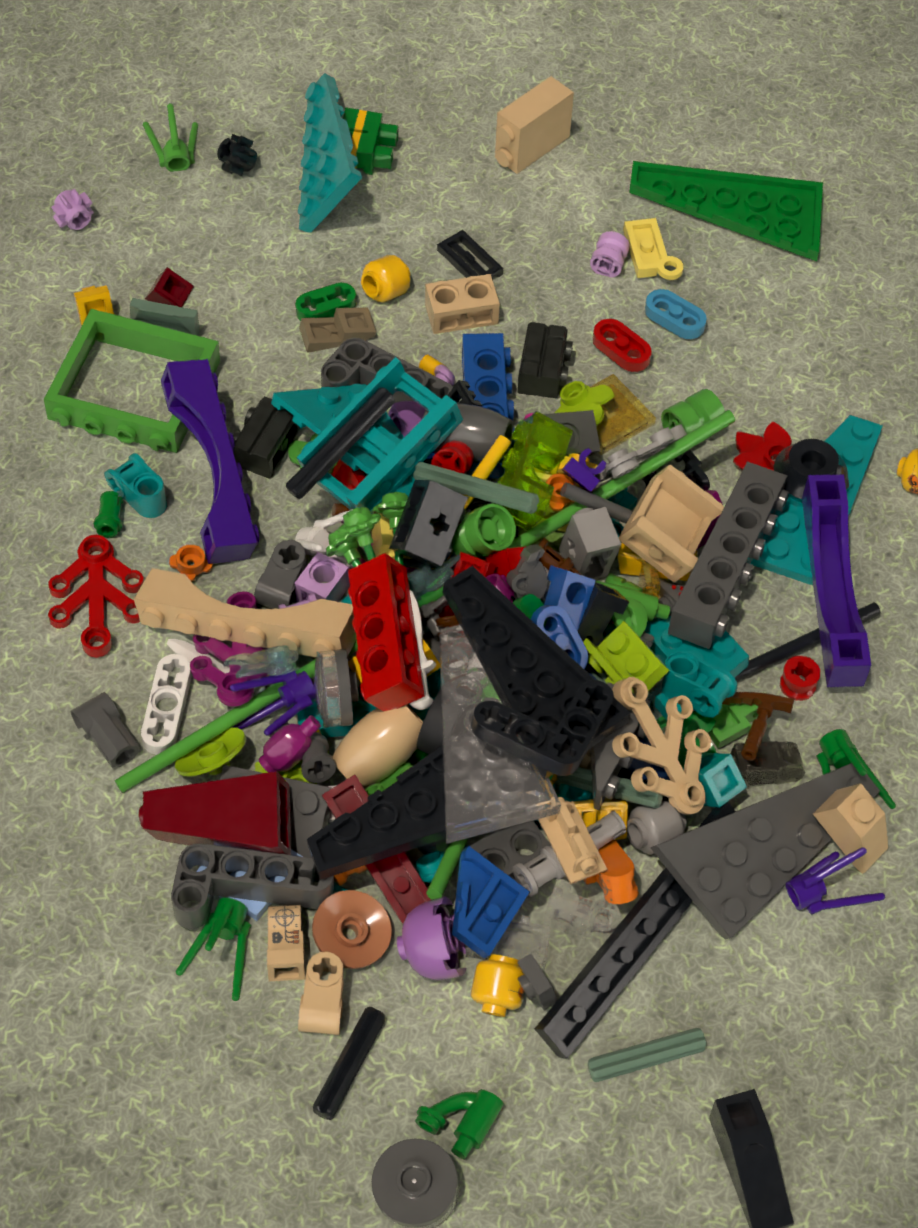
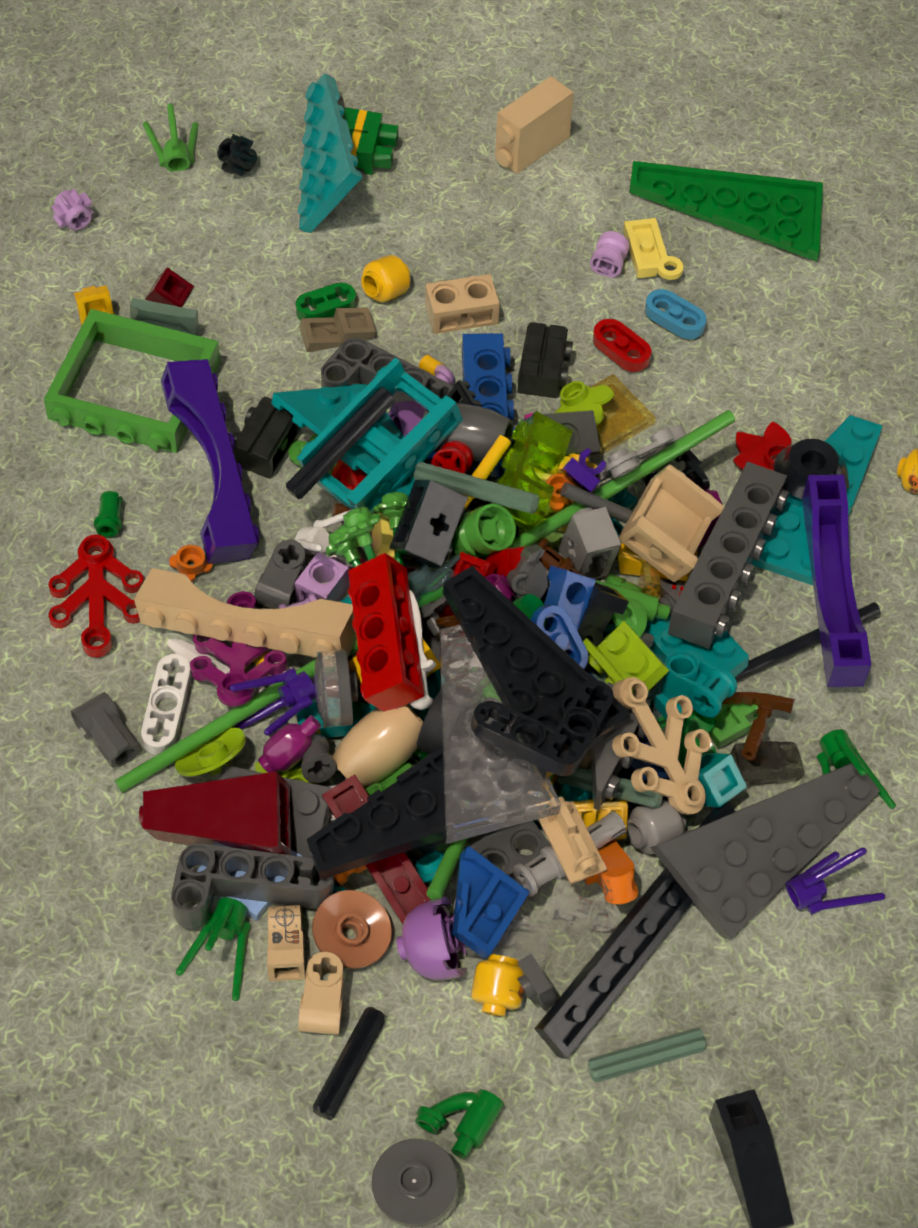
(138, 486): teal piece -> none
(274, 661): clear light blue plate -> none
(464, 260): black tile -> none
(694, 412): bright green wheel -> none
(793, 685): red wheel -> none
(855, 822): tan slope -> none

